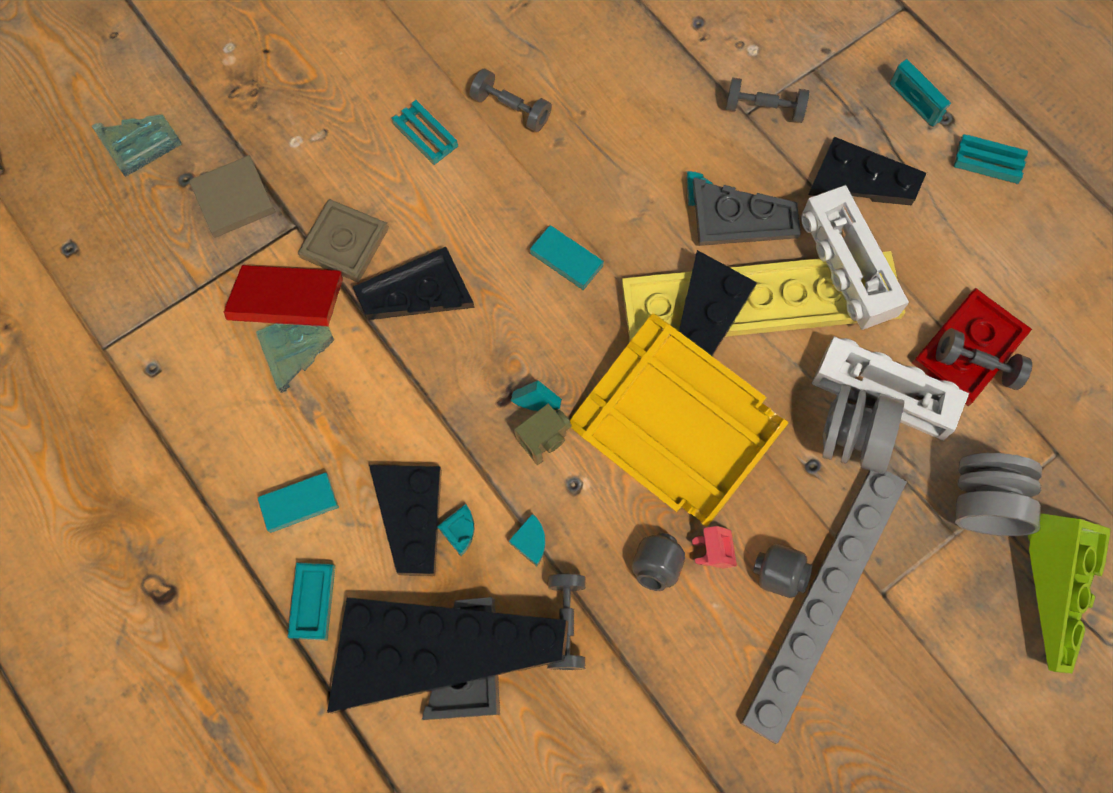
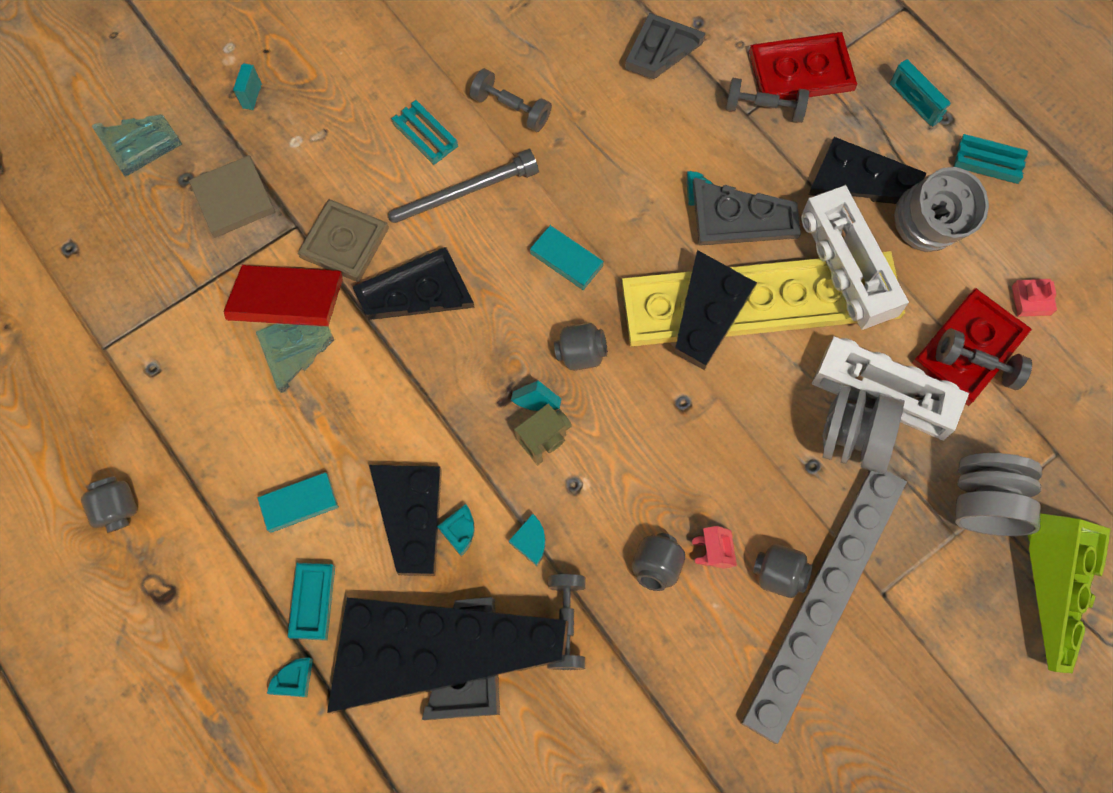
(109, 504): none -> dark grey head
(247, 86): none -> teal tile
(292, 679): none -> teal tile
(522, 165): none -> dark grey piece
(581, 346): none -> dark grey head
(661, 46): none -> dark grey wing
(678, 421): yellow piece -> none
(805, 63): none -> red tile
(941, 209): none -> light grey wheel
(1034, 297): none -> coral tile

